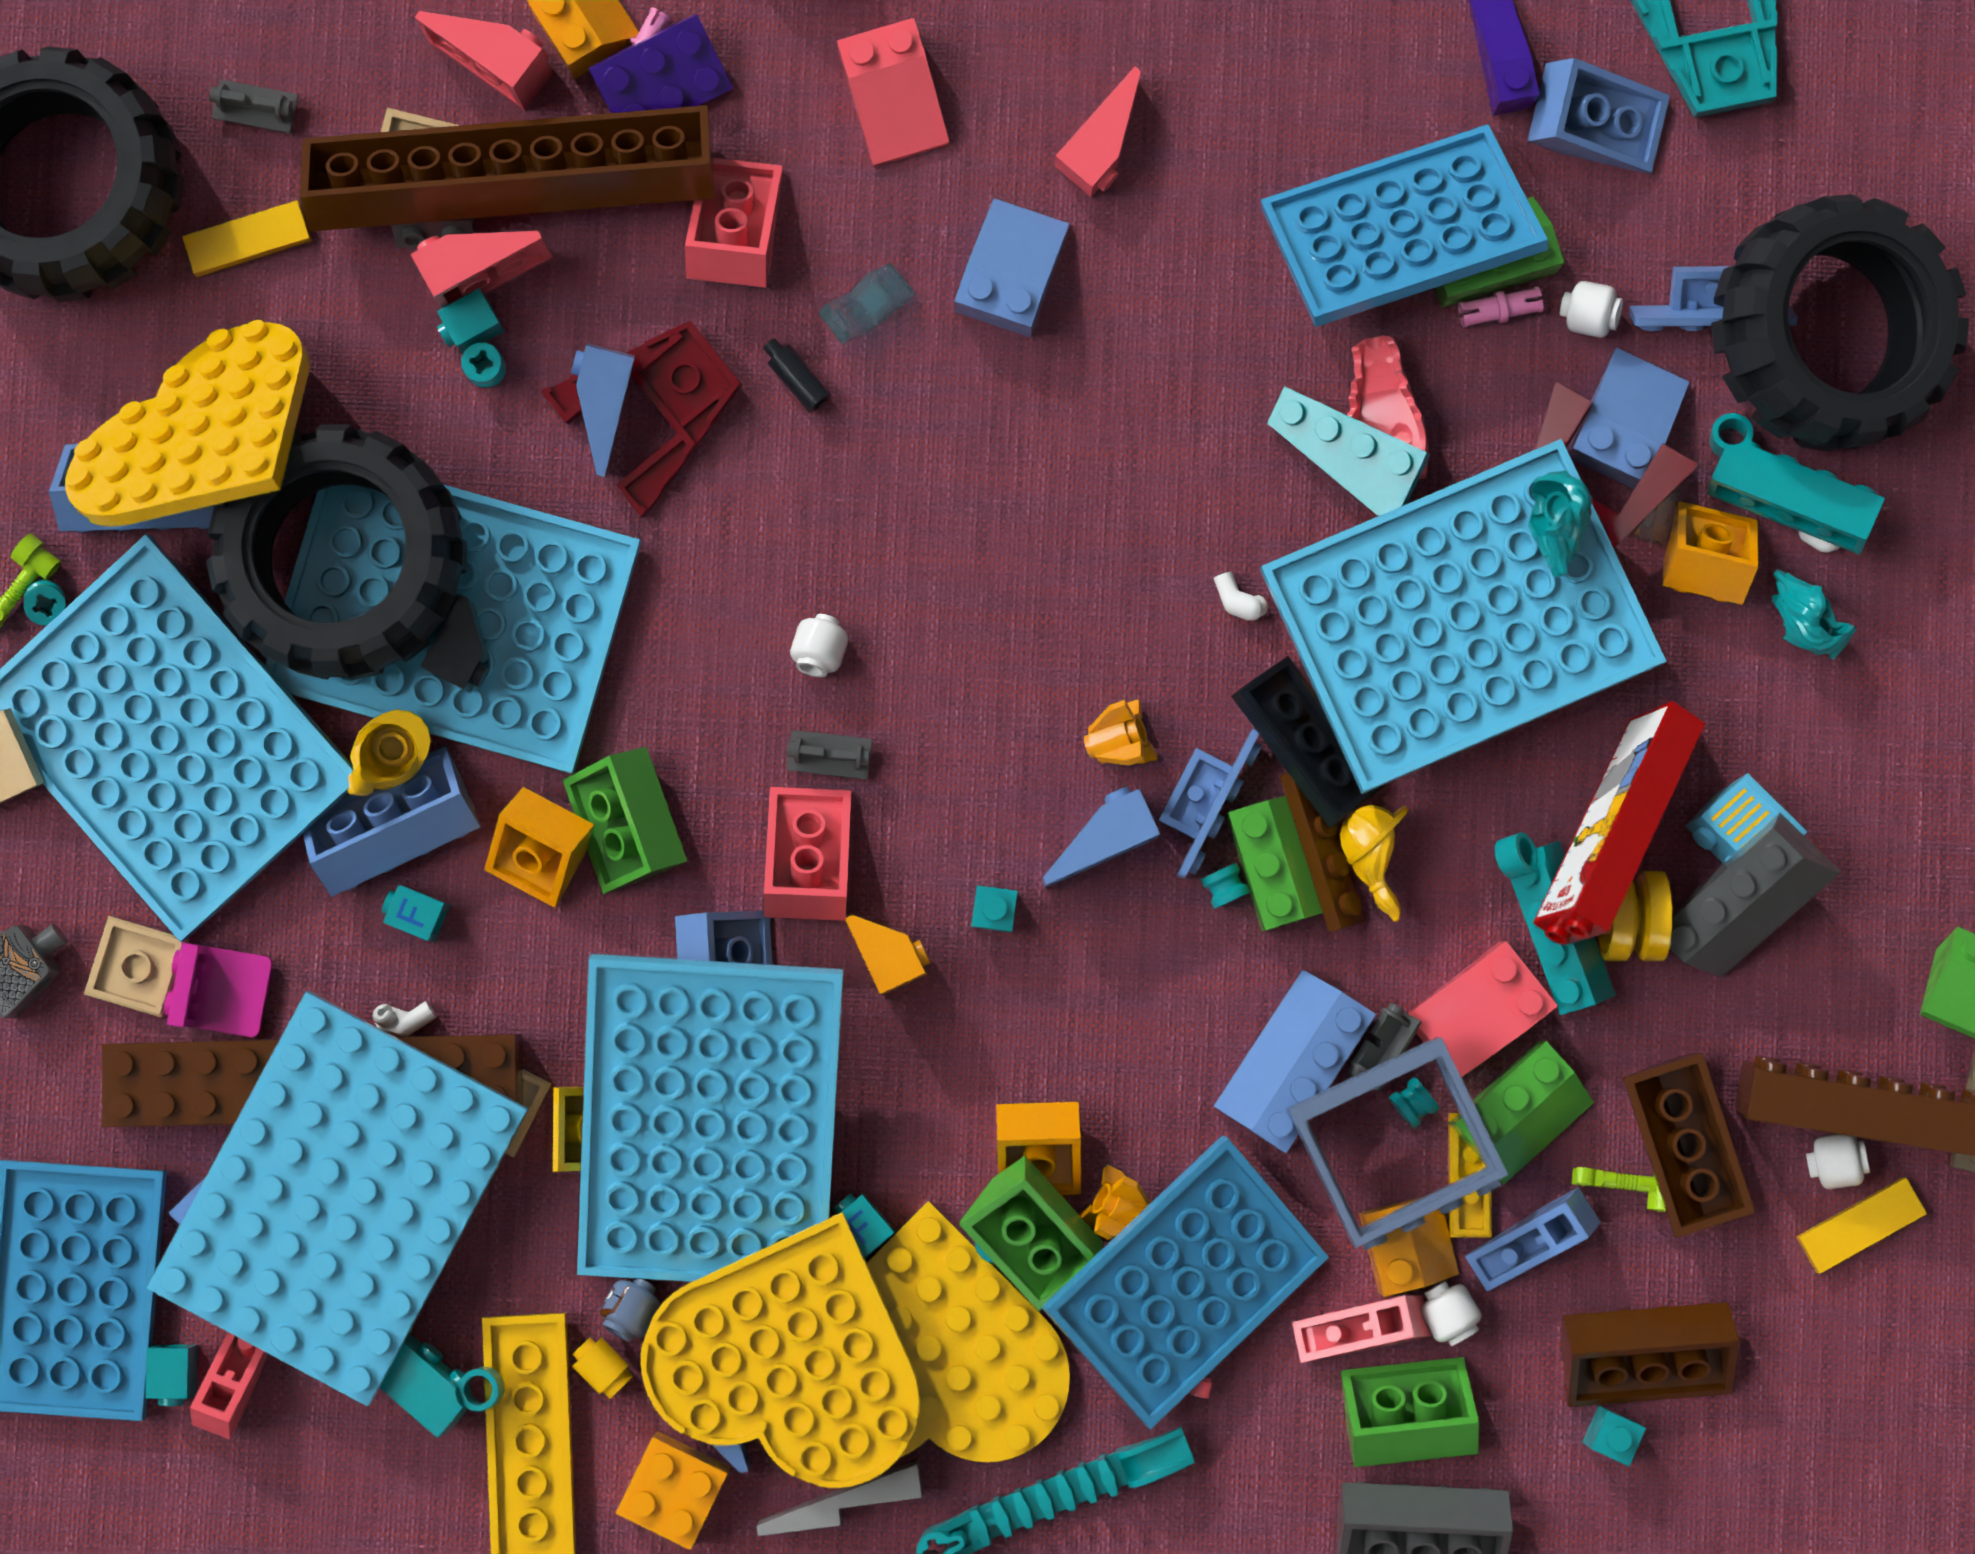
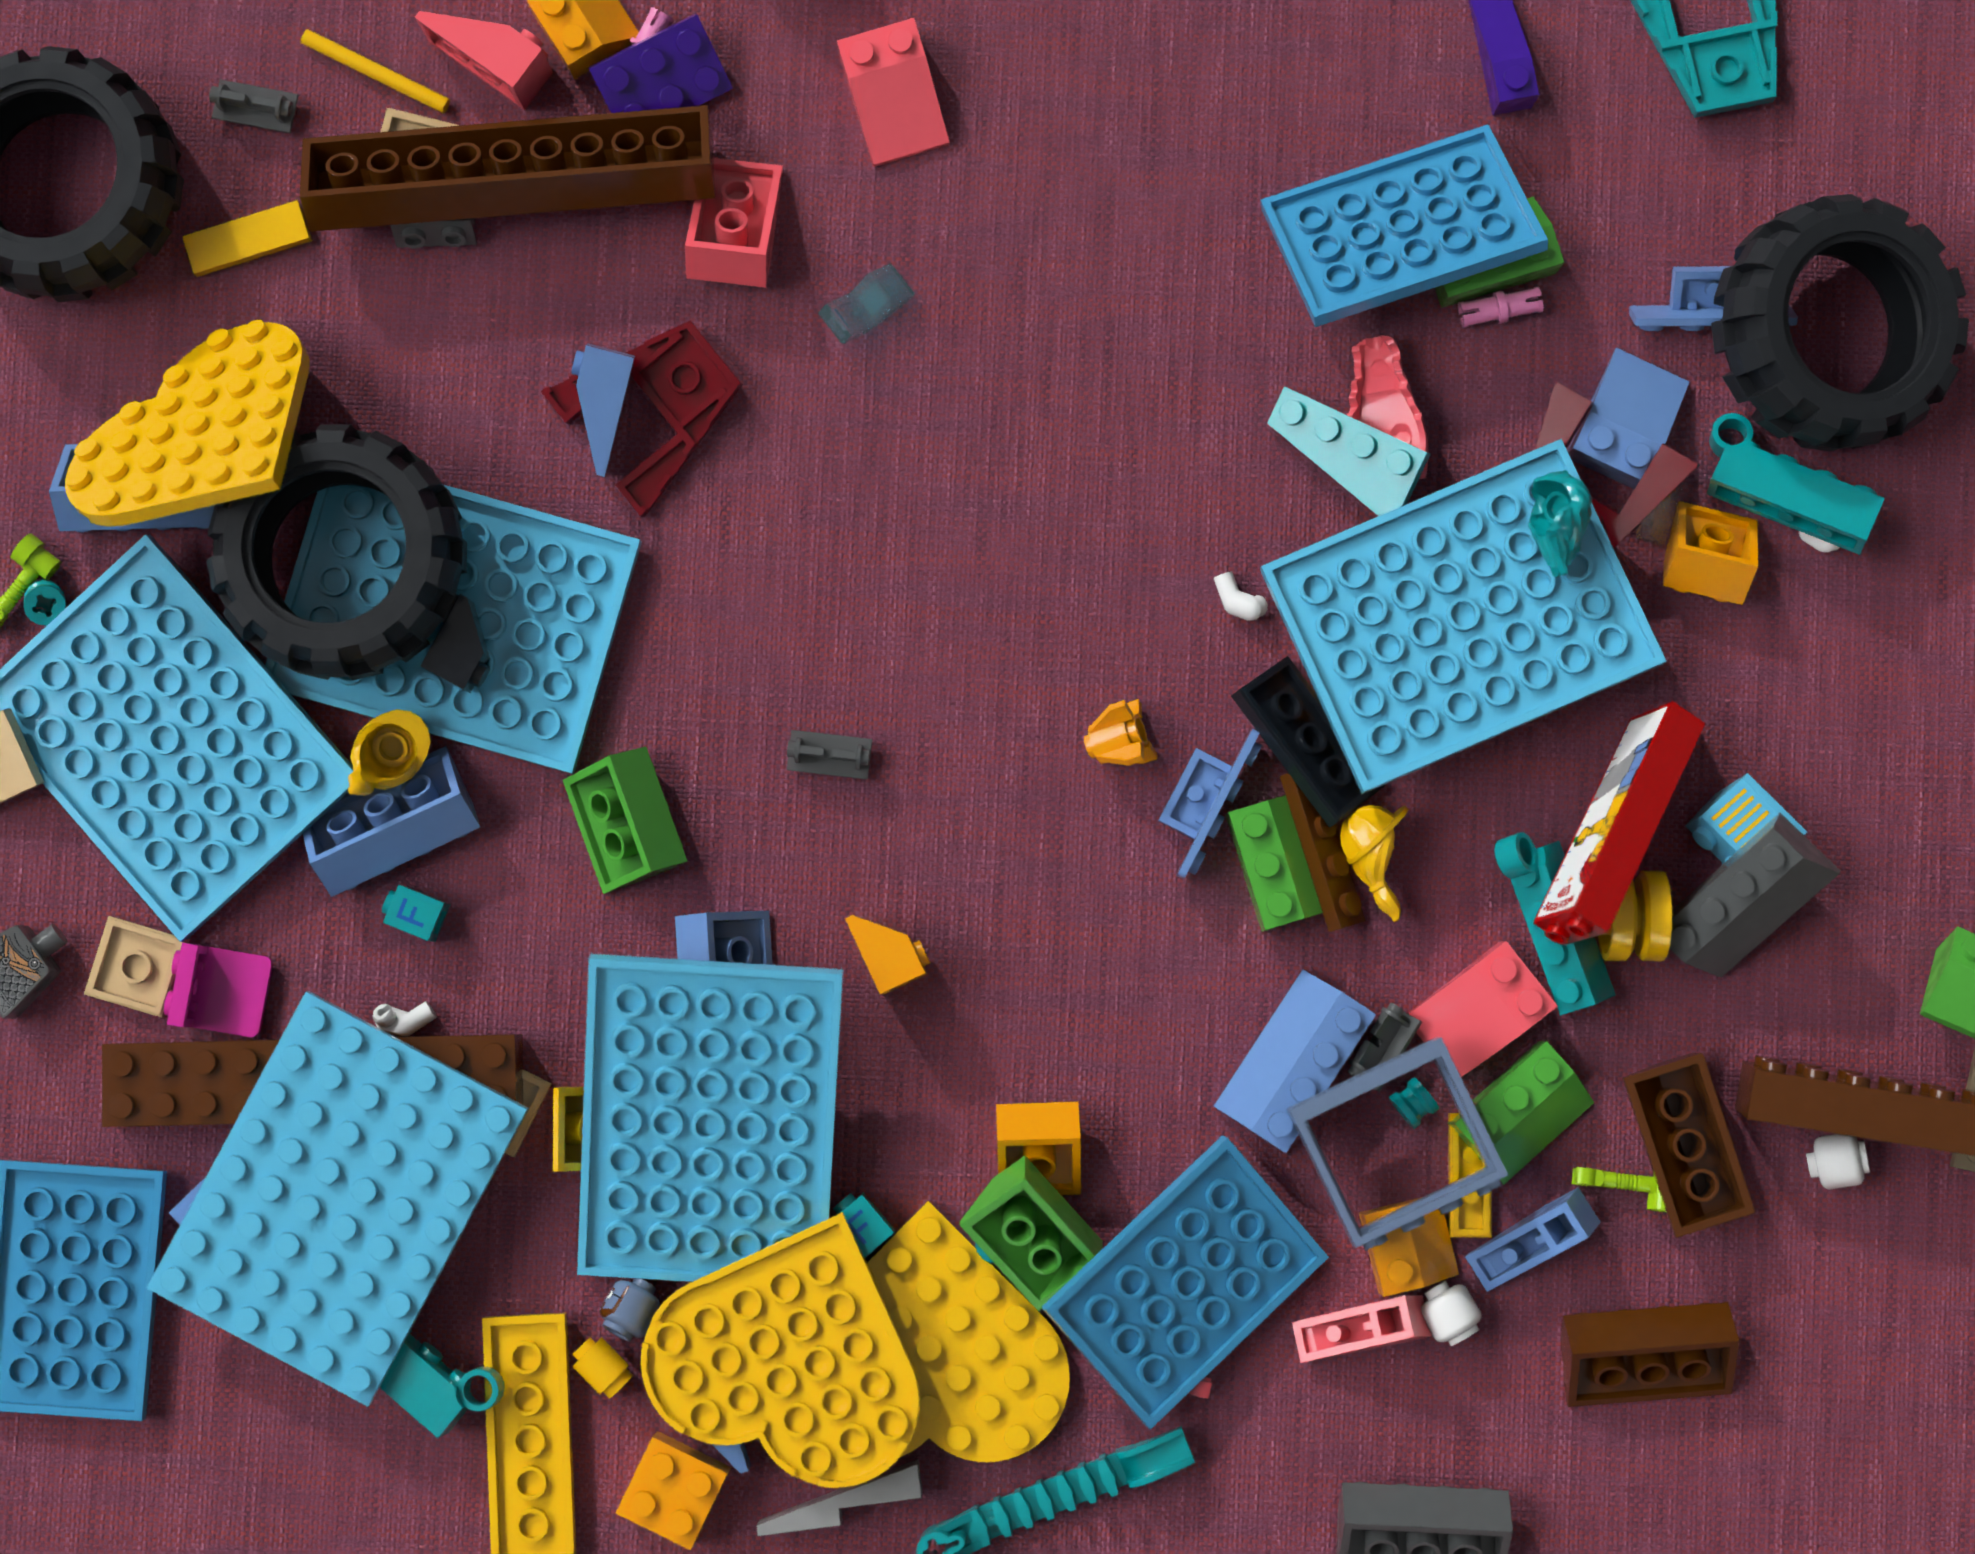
(171, 1373): teal brick -> none
(227, 1387): coral slope -> none
(375, 71): none -> yellow bar
(469, 321): teal brick -> none
(476, 260): coral slope -> none
(486, 372): teal wheel -> none
(538, 846): light orange slope -> none
(796, 376): black cylinder -> none
(807, 853): coral slope -> none
(819, 645): white head -> none
(994, 909): teal brick -> none
(1011, 267): medium blue slope -> none
(1096, 147): coral slope -> none
(1112, 831): medium blue slope -> none
(1115, 1204): light orange brick -> none
(1225, 885): teal wheel -> none
(1410, 1412): bright green slope -> none
(1592, 309): white head -> none
(1598, 116): medium blue slope -> none
(1613, 1435): teal brick -> none
(1809, 617): teal hair -> none
(1861, 1225): yellow tile -> none

